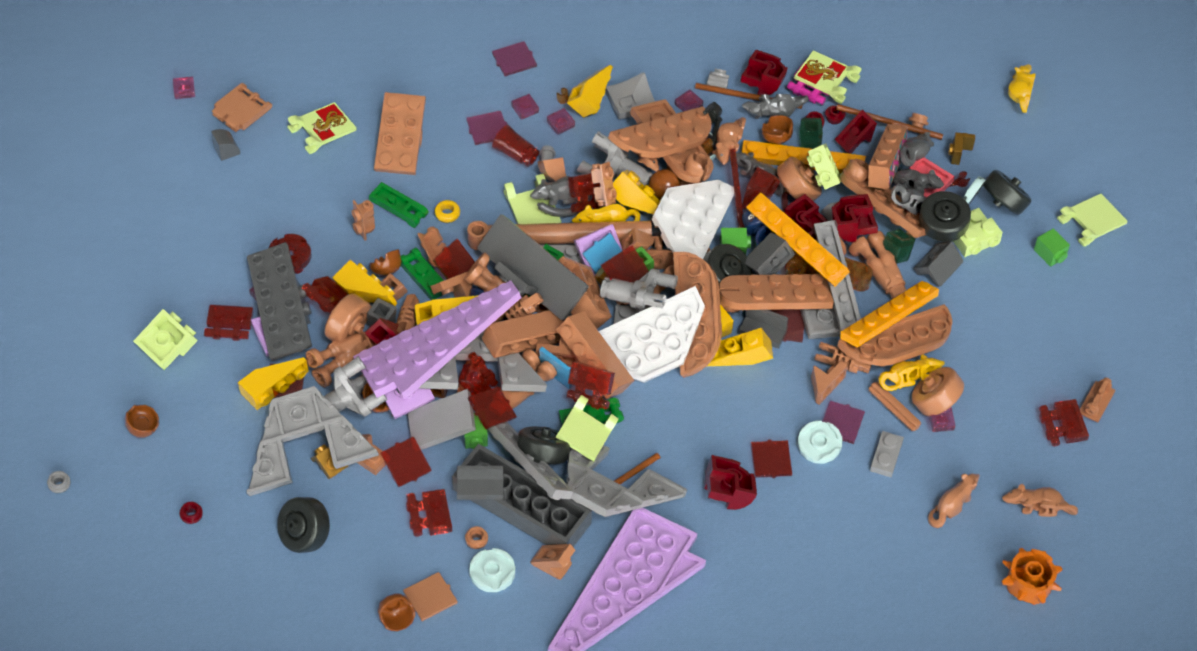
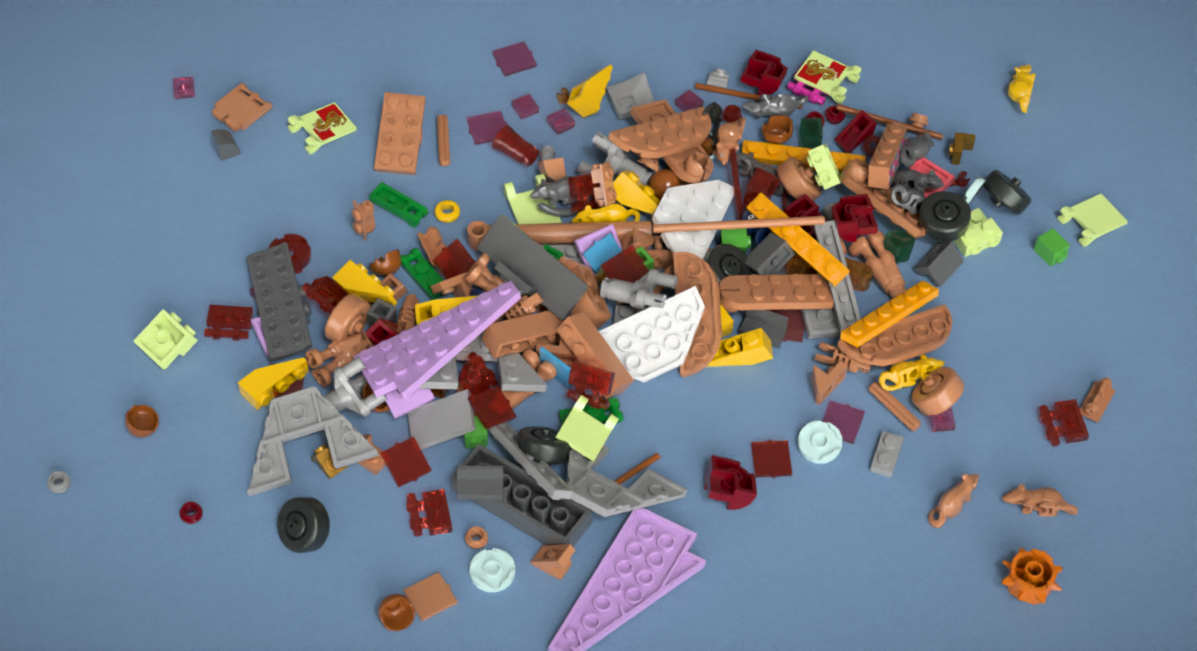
(443, 140): none -> nougat axle
(732, 113): none -> clear red plate
(738, 224): none -> nougat piece
(866, 145): none -> clear red plate

